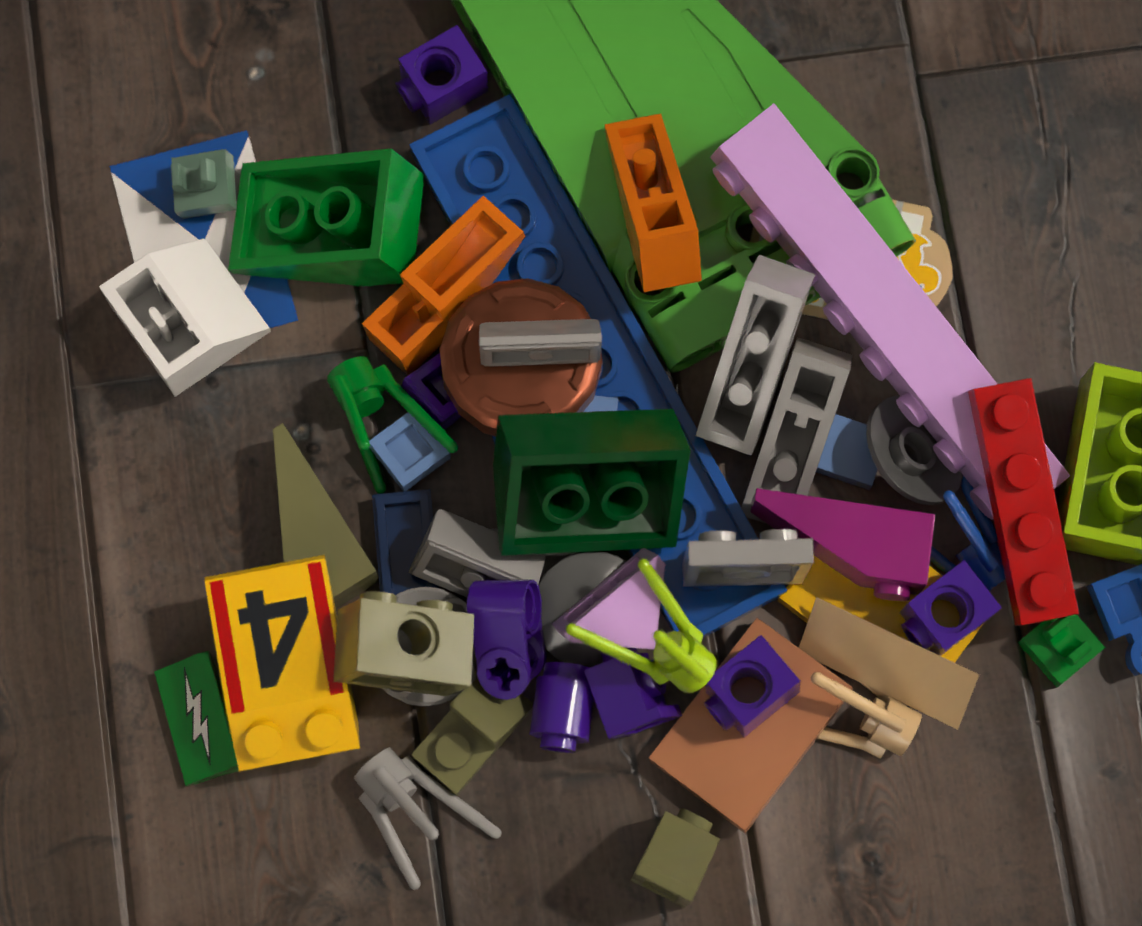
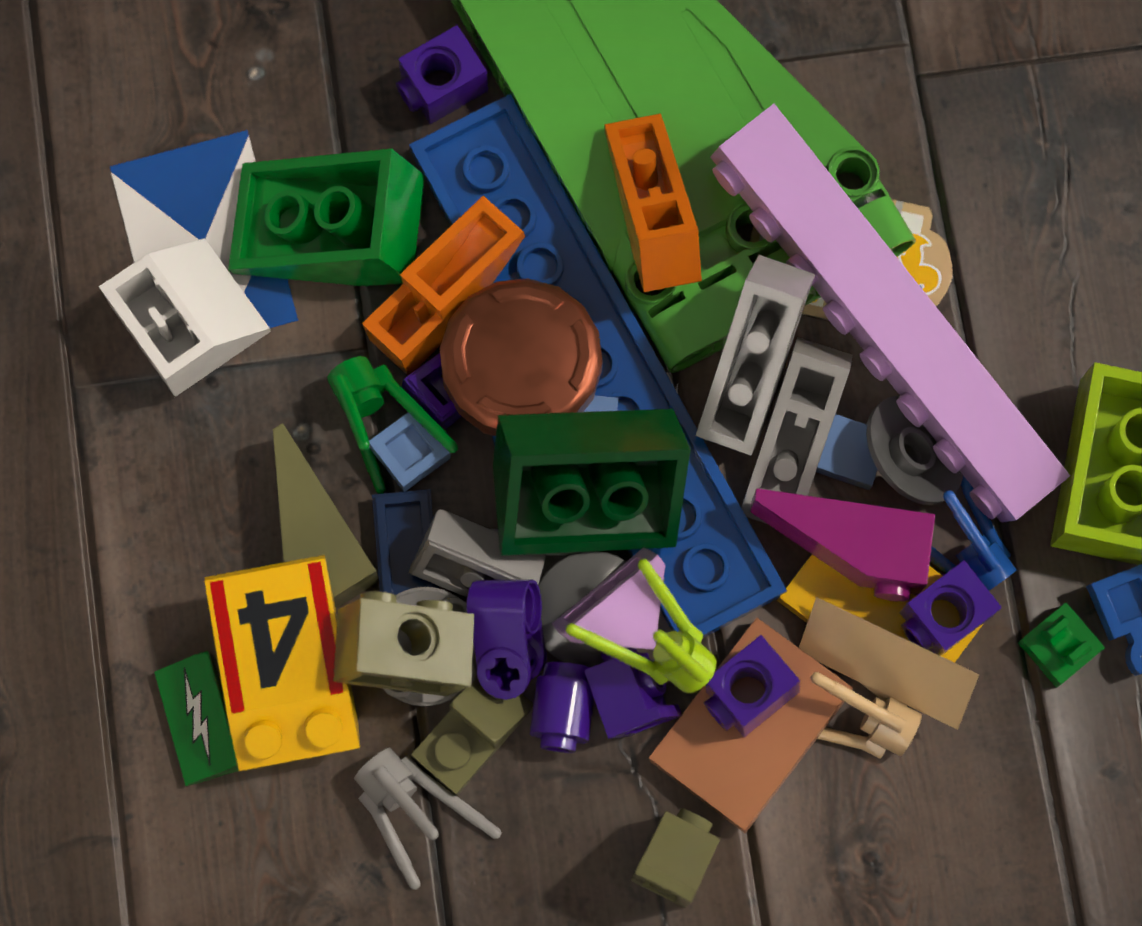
(203, 183): sand green tile -> none
(540, 342): light grey slope -> none
(725, 561): light grey plate -> none
(1023, 502): red plate -> none

